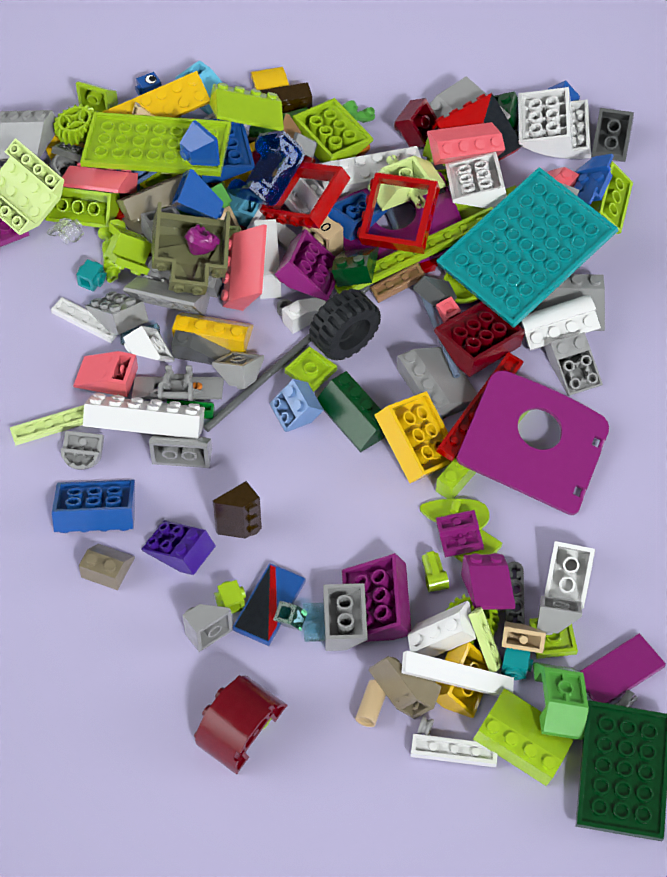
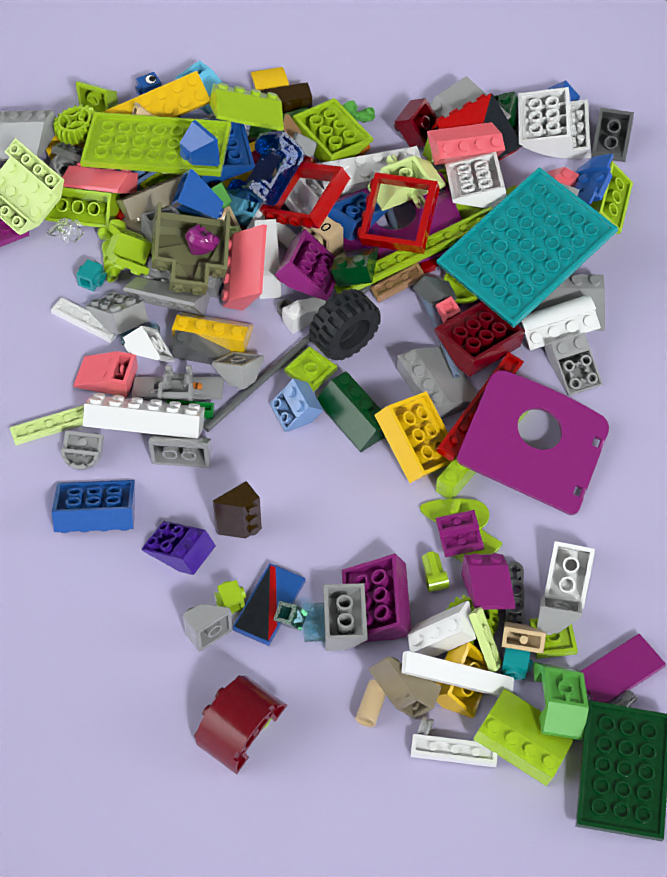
(105, 566): dark tan slope -> none

